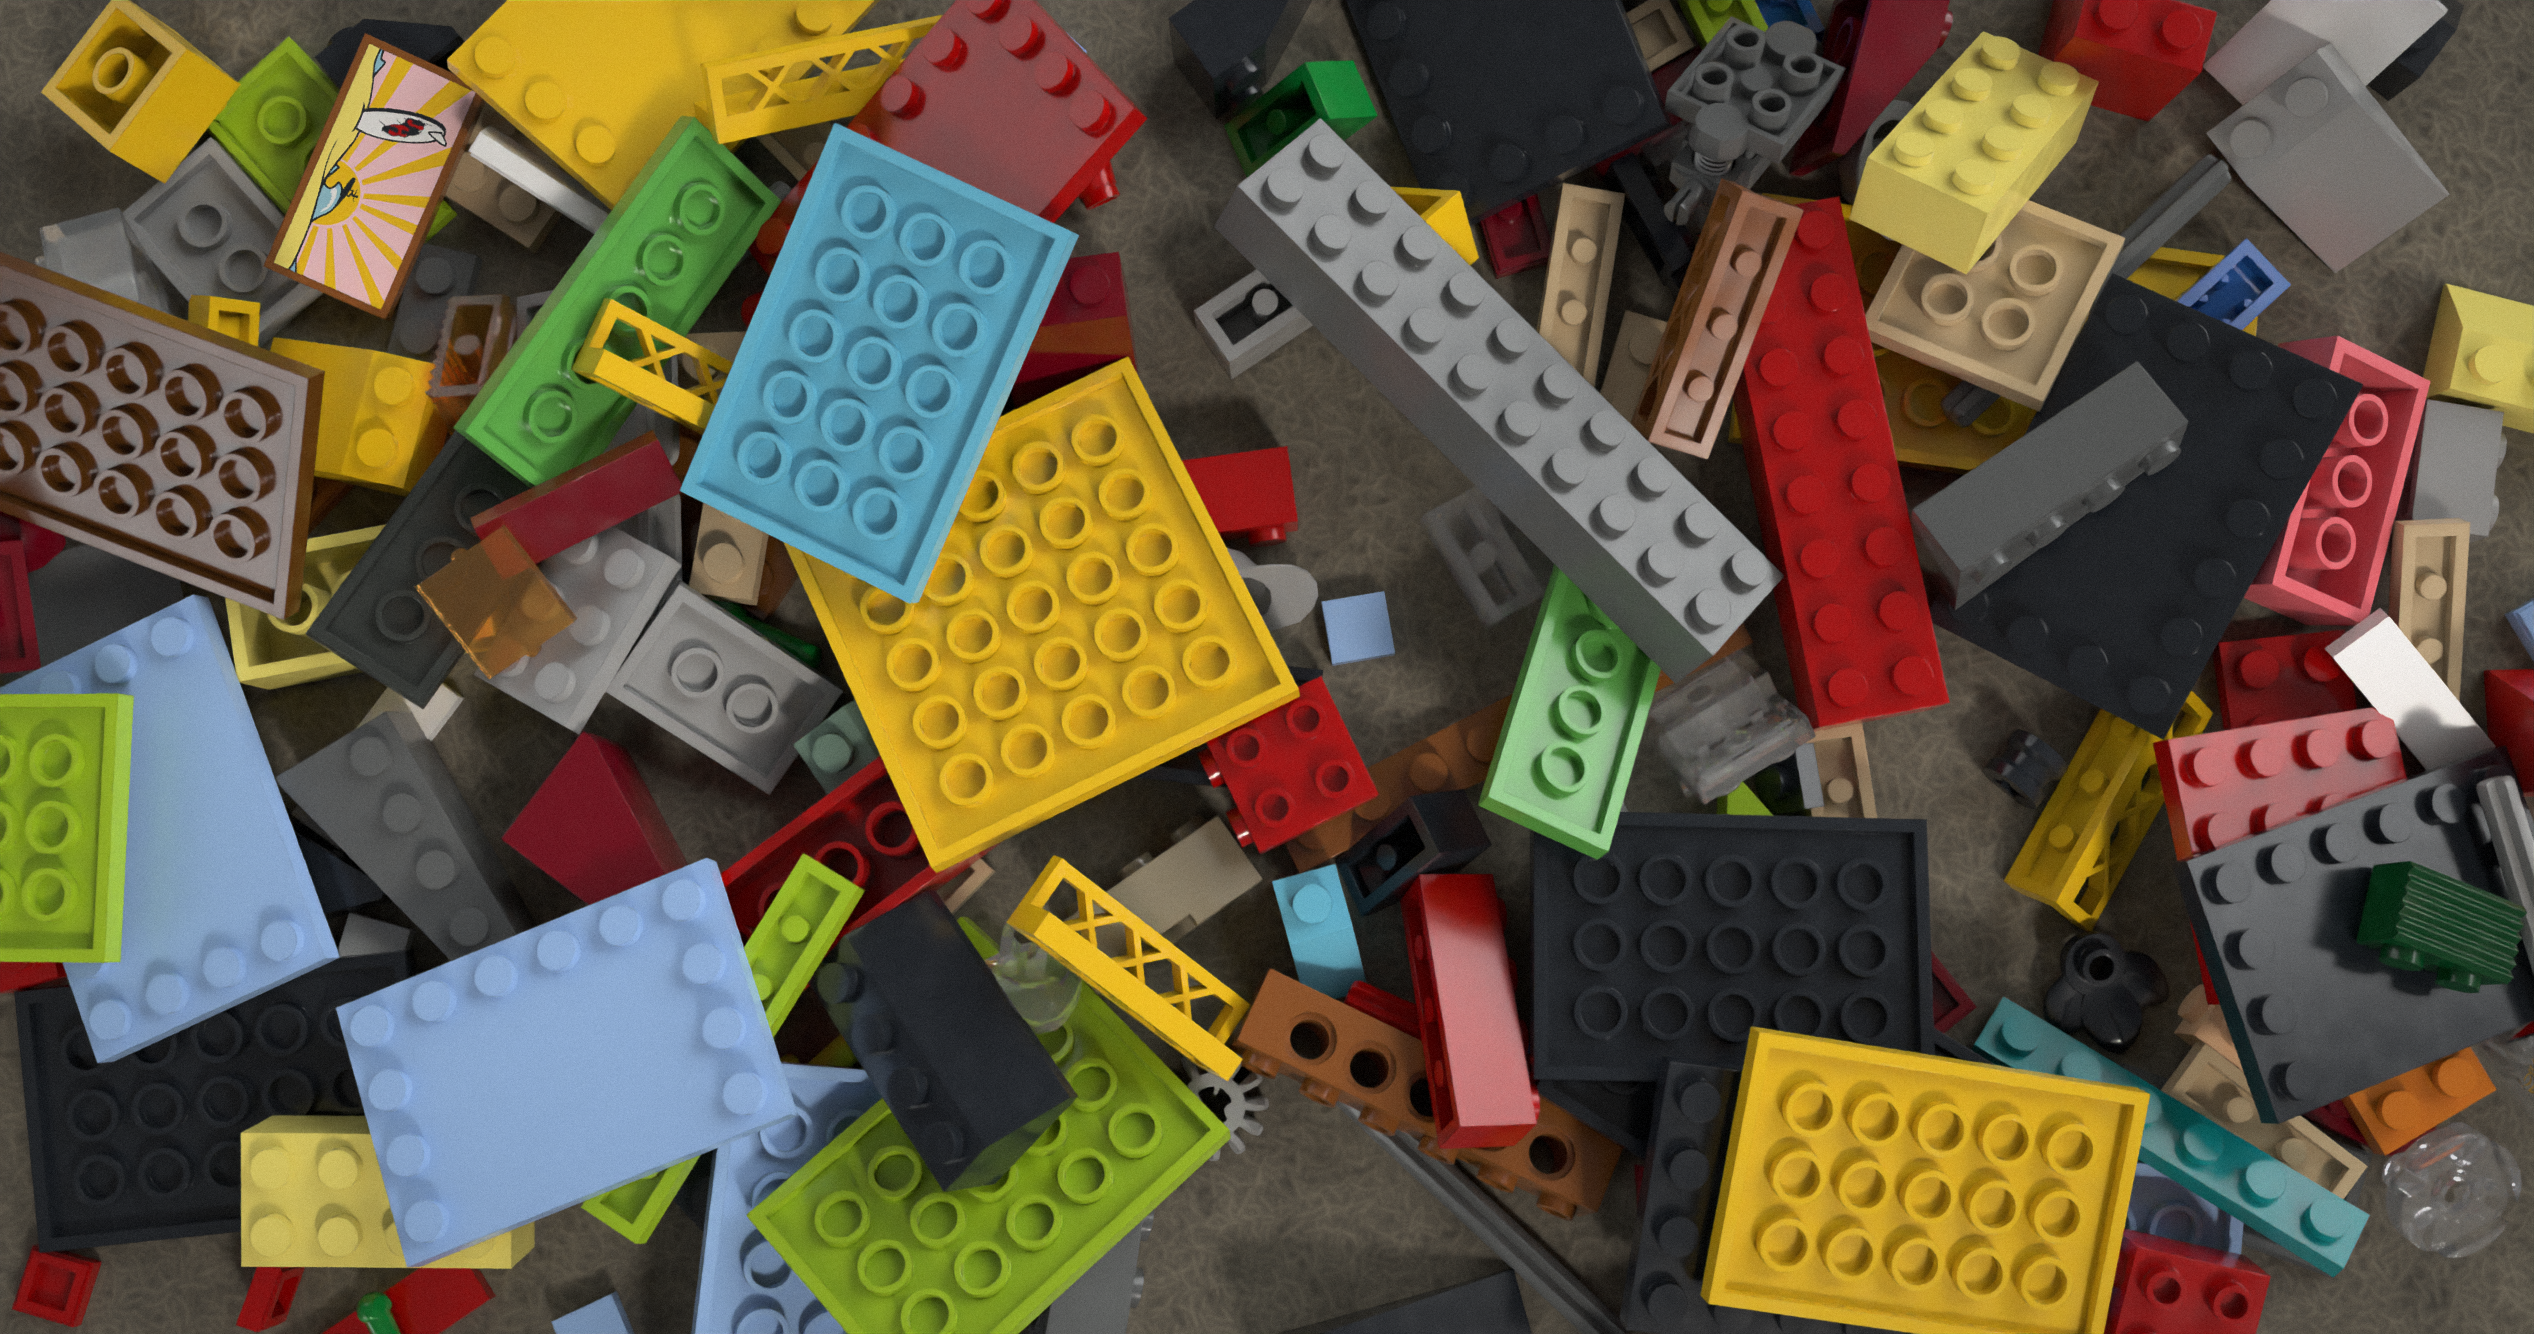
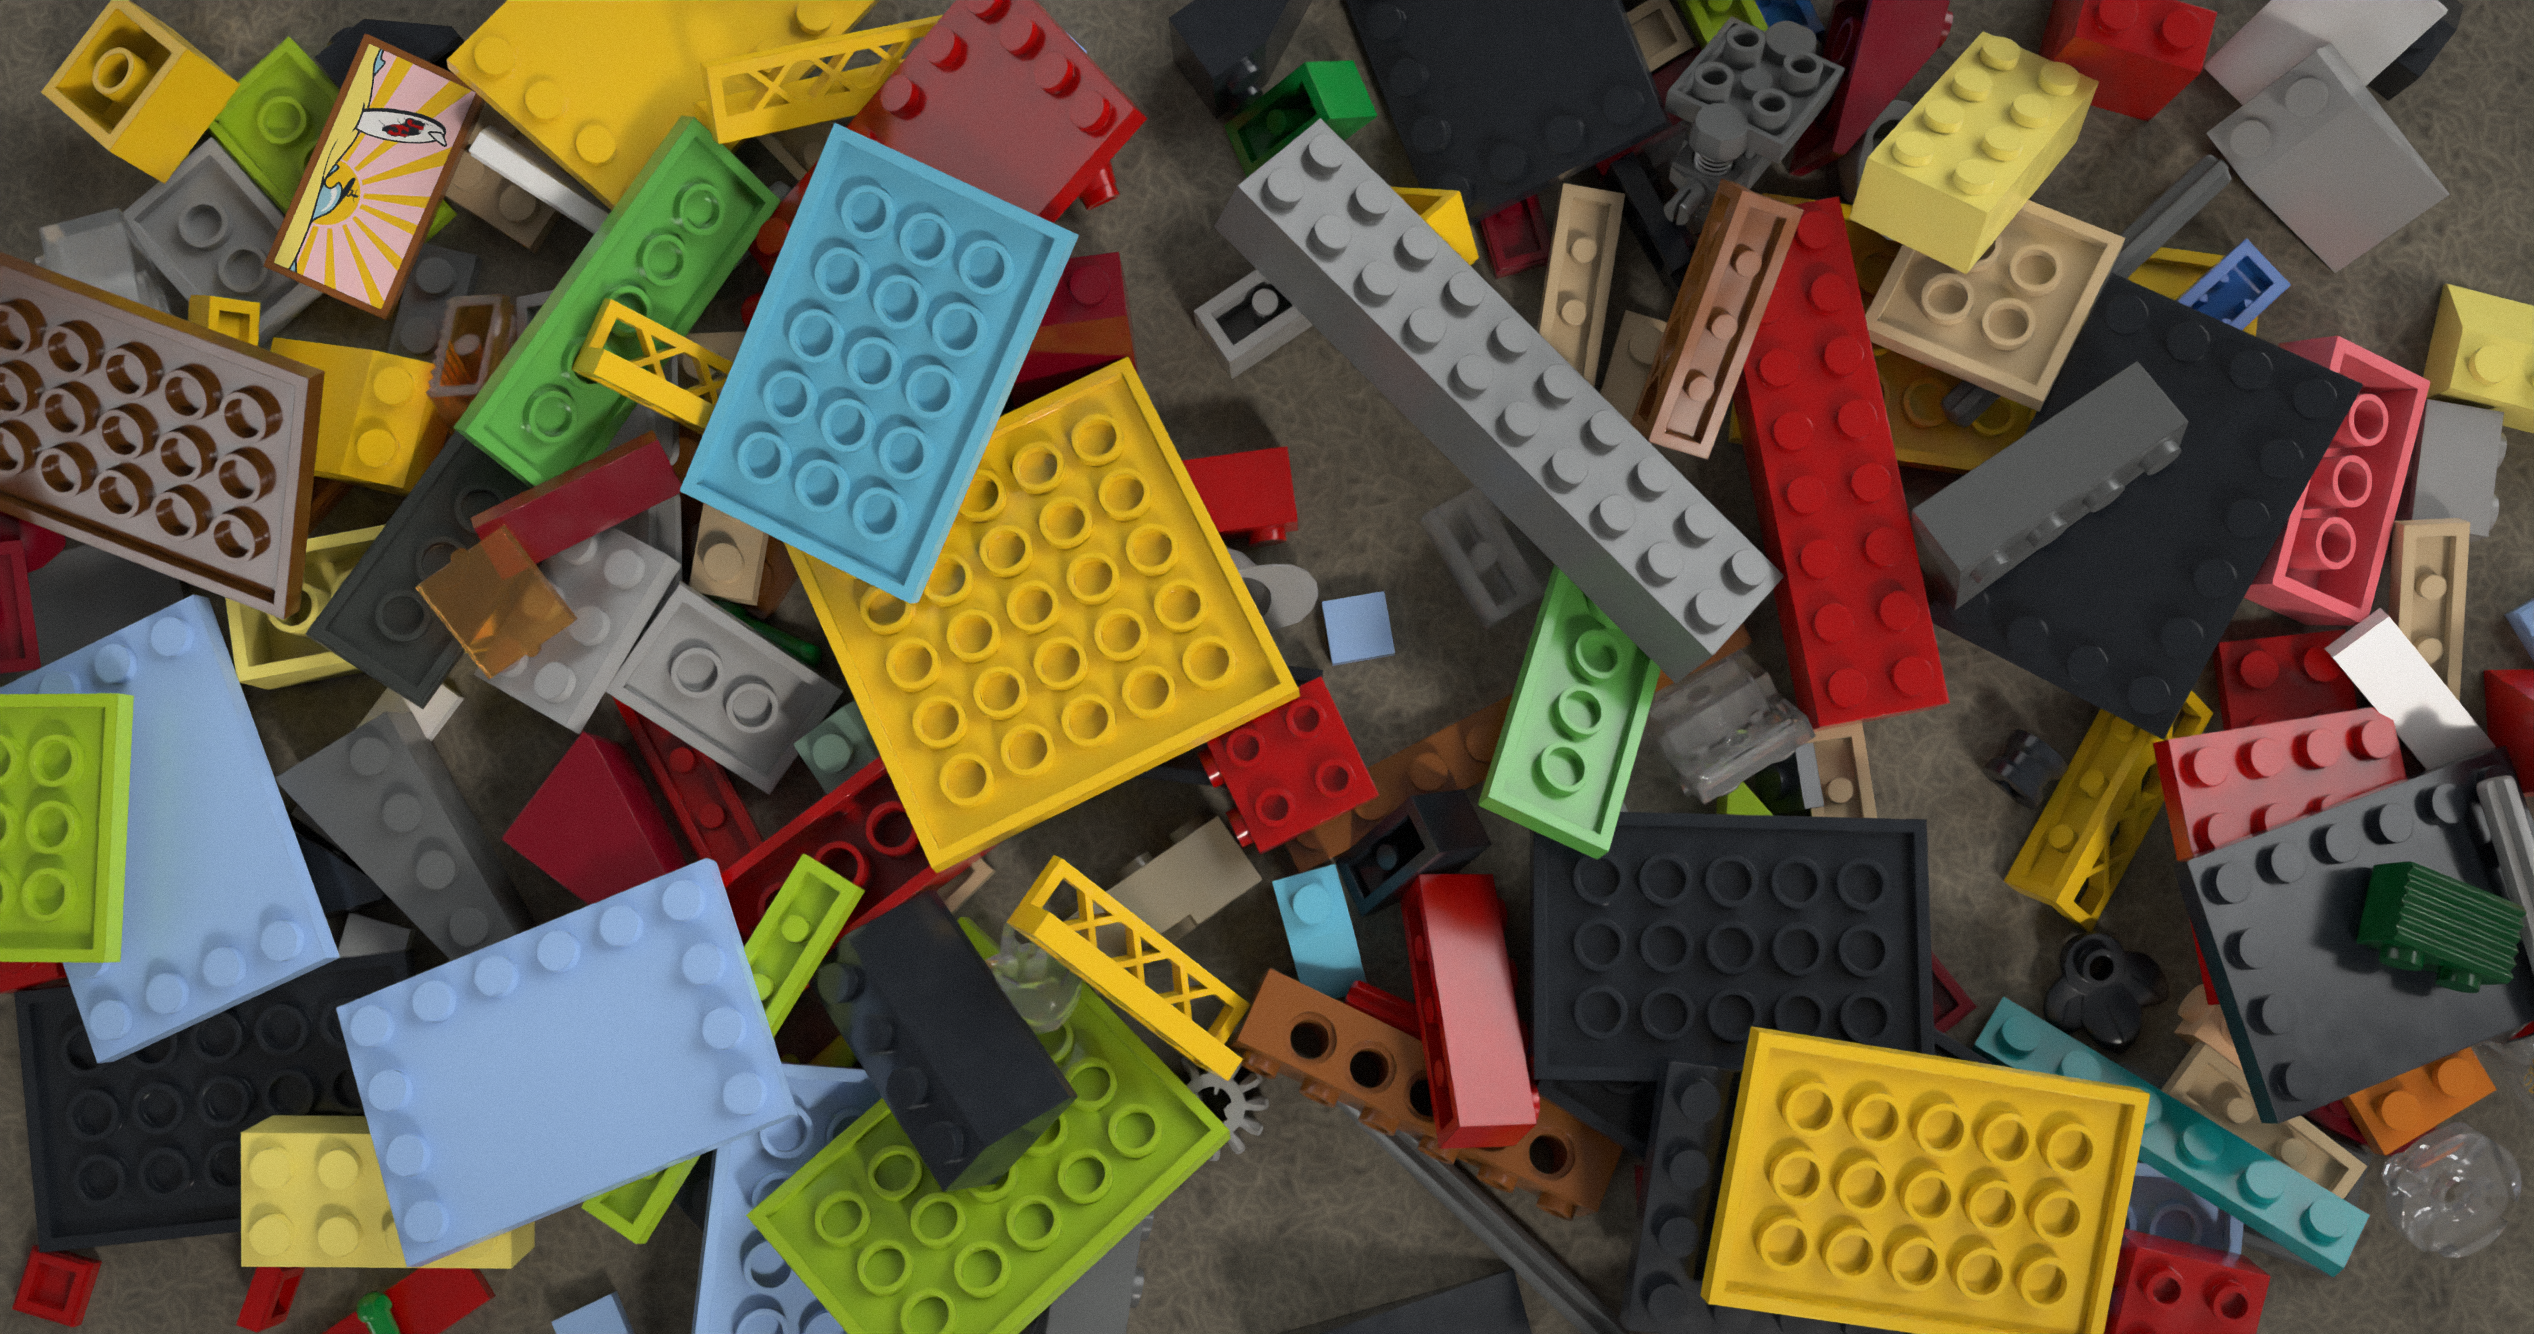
(697, 792): none -> red tile

